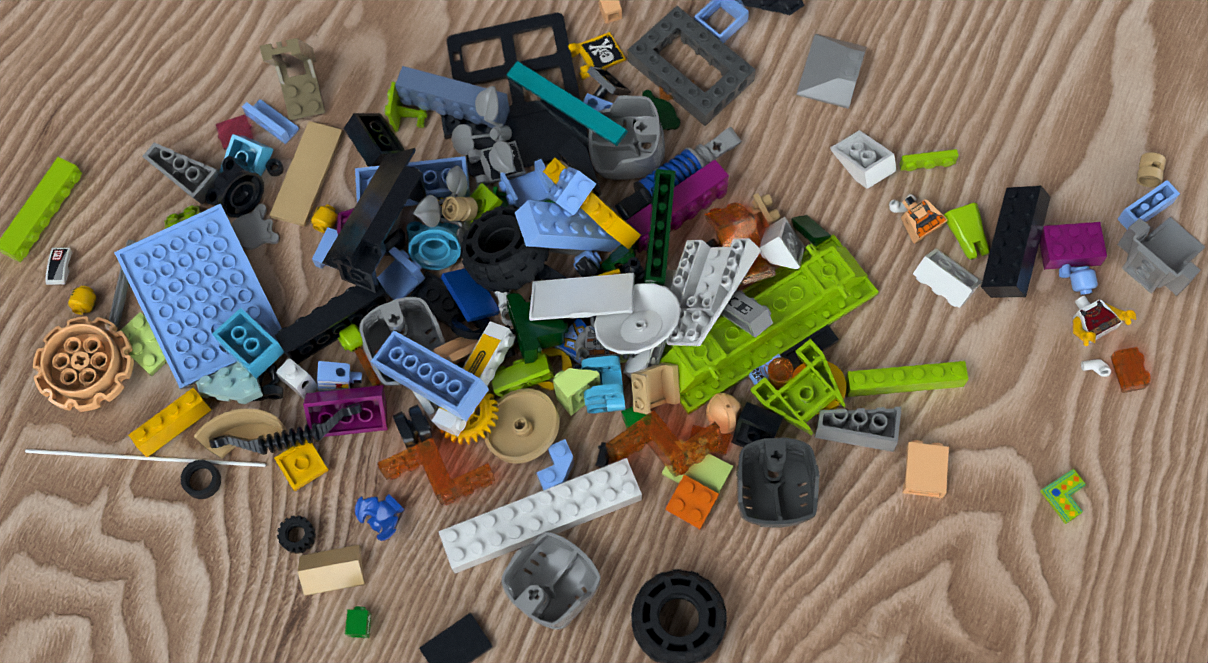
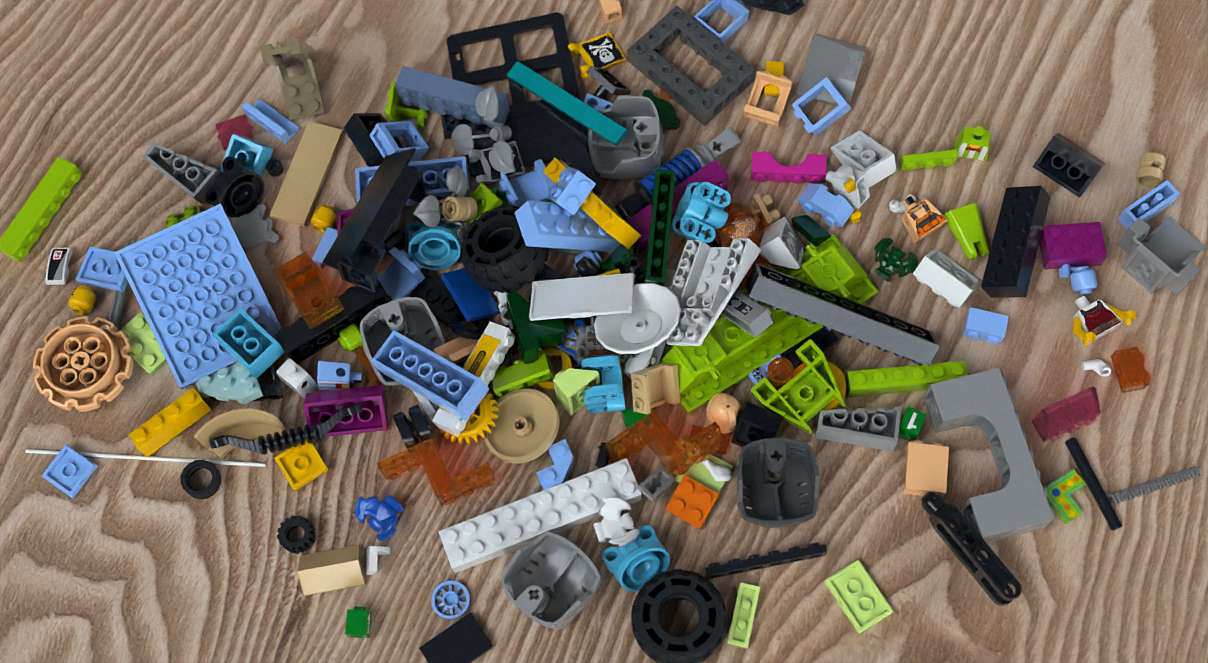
(69, 471): none -> light blue tile
(102, 270): none -> light blue plate
(309, 290): none -> clear orange bracket
(371, 557): none -> white tile
(383, 138): none -> light blue window
(450, 599): none -> light blue wheel
(613, 526): none -> white animal
(638, 560): none -> medium azure piece
(656, 484): none -> light grey slope
(701, 211): none -> medium azure piece
(718, 472): none -> white animal
(743, 615): none -> yellowish green plate
(762, 79): none -> light nougat panel
(767, 169): none -> dark pink arch
(773, 558): none -> black plate
(776, 69): none -> yellow tile
(831, 117): none -> light blue window
(832, 208): none -> light blue brick
(841, 315): none -> brick
(851, 185): none -> white torso
(858, 596): none -> yellowish green tile
(891, 261): none -> dark green animal
(911, 424): none -> green brick
(973, 143): none -> lime torso
(985, 325): none -> light blue brick
(986, 404): none -> light grey arch
(990, 572): none -> black piece
(1067, 415): none -> clear pink slope
(1068, 164): none -> black slope
(1093, 484): none -> black axle
(1151, 488): none -> light grey piece

